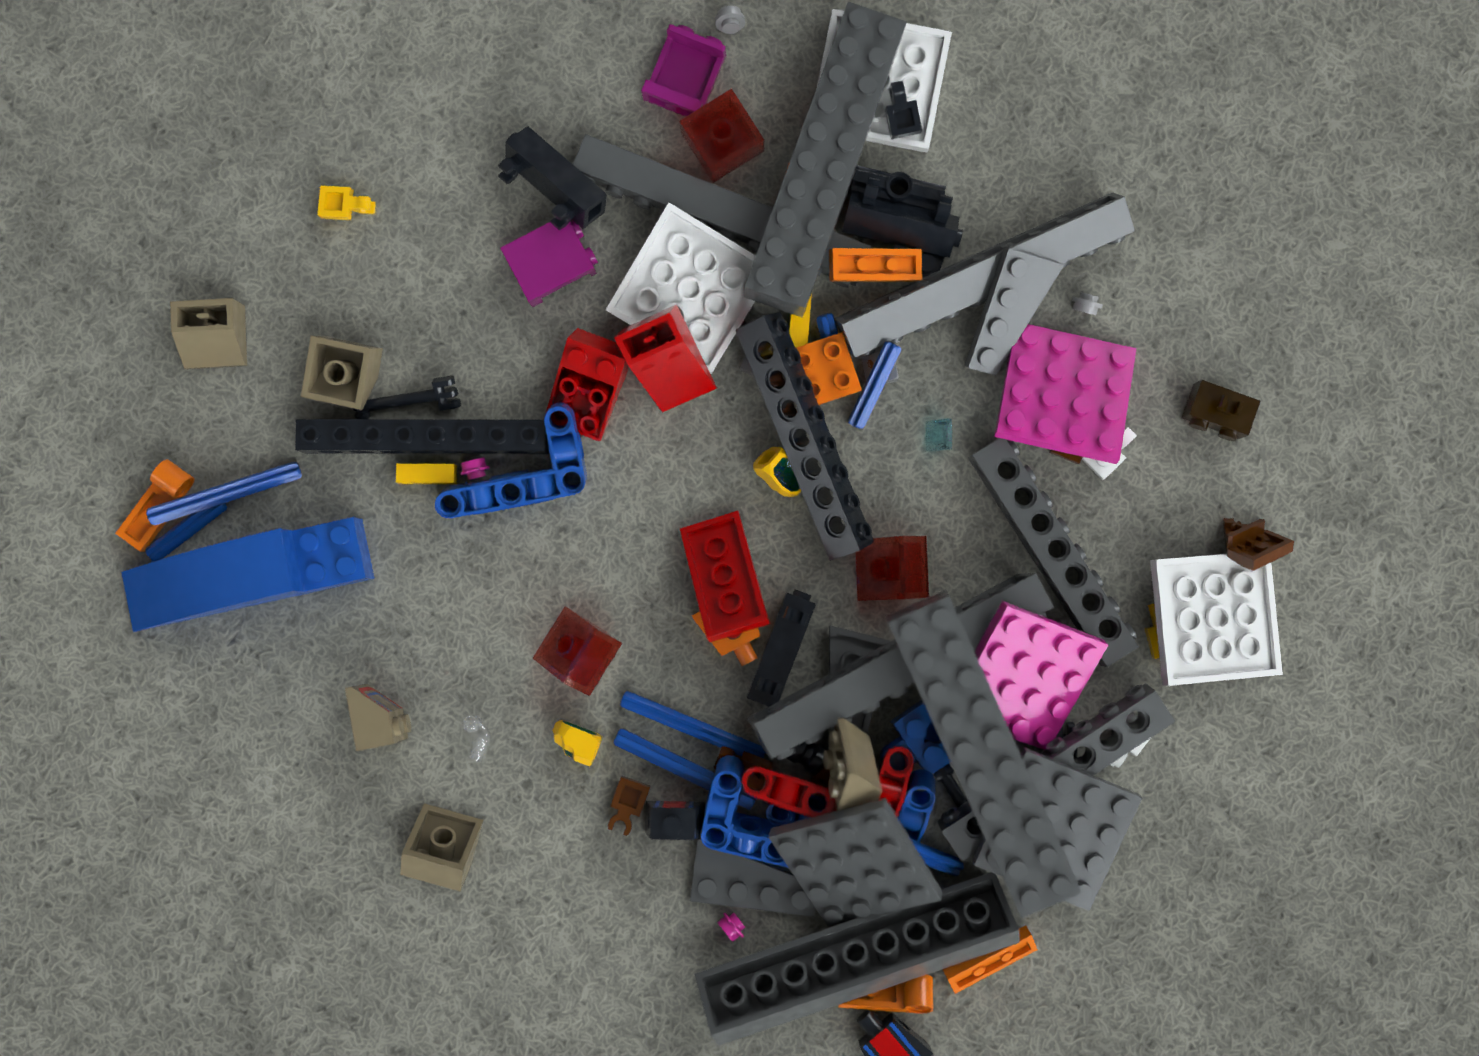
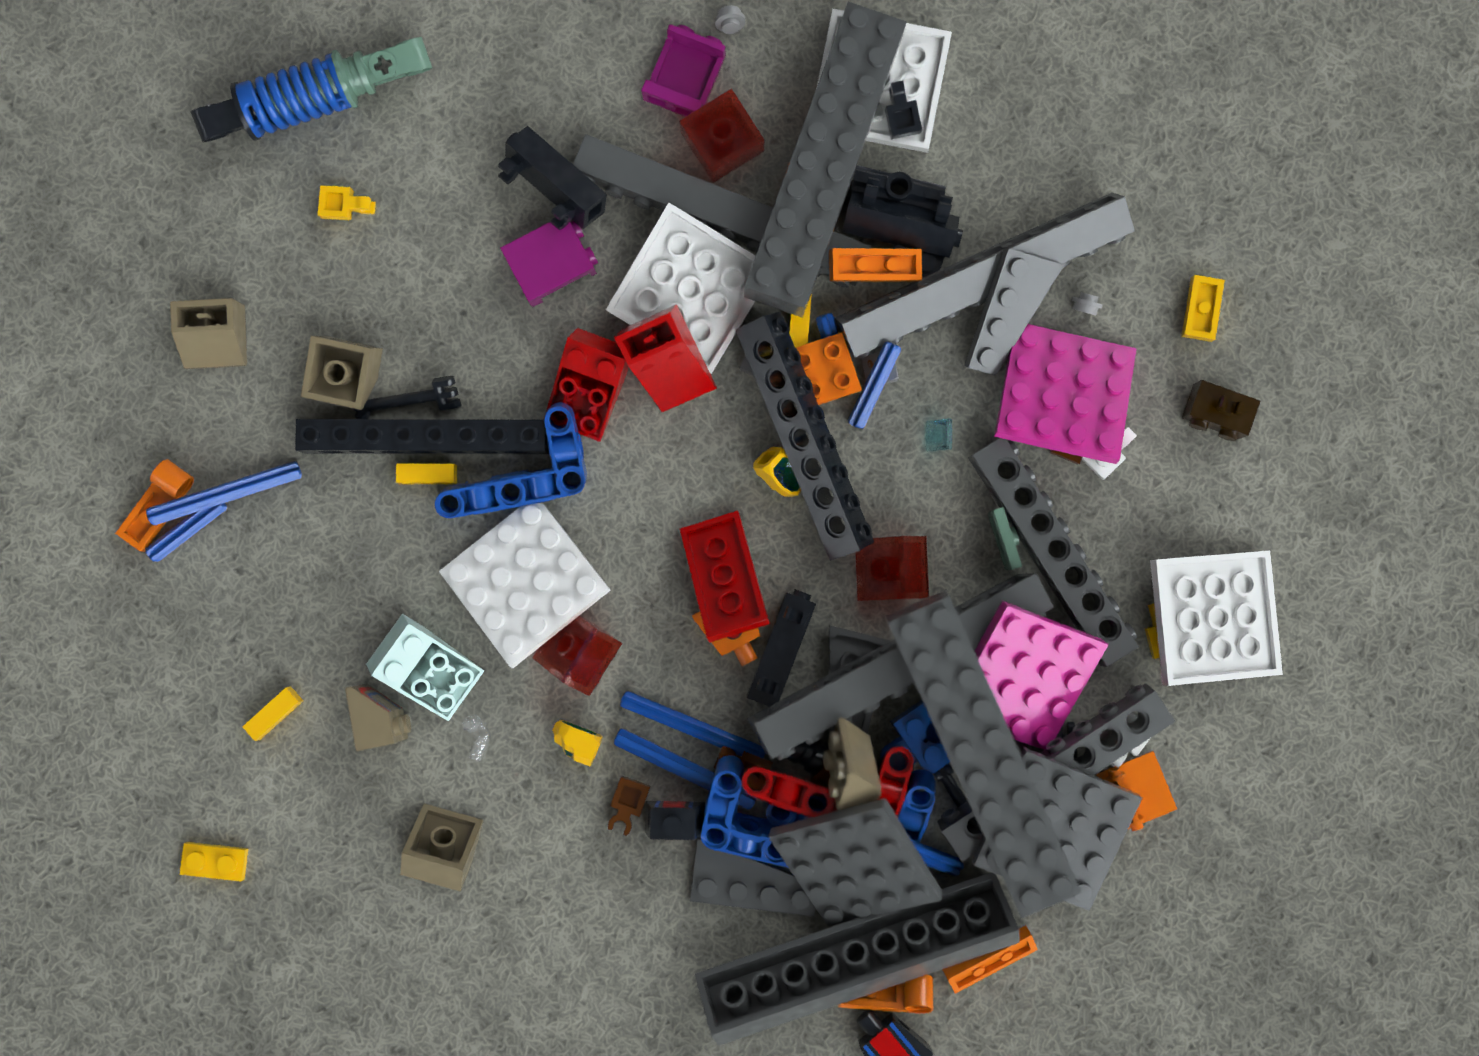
(213, 861): none -> yellow plate
(247, 572): blue slope -> none
(272, 713): none -> yellow piece
(309, 93): none -> piece
(423, 667): none -> light aqua slope
(474, 468): dark pink plate -> none
(524, 581): none -> white plate
(731, 926): dark pink plate -> none
(1005, 538): none -> sand green plate
(1145, 778): none -> orange hinge
(1203, 308): none -> yellow plate
(1252, 545): reddish brown slope -> none

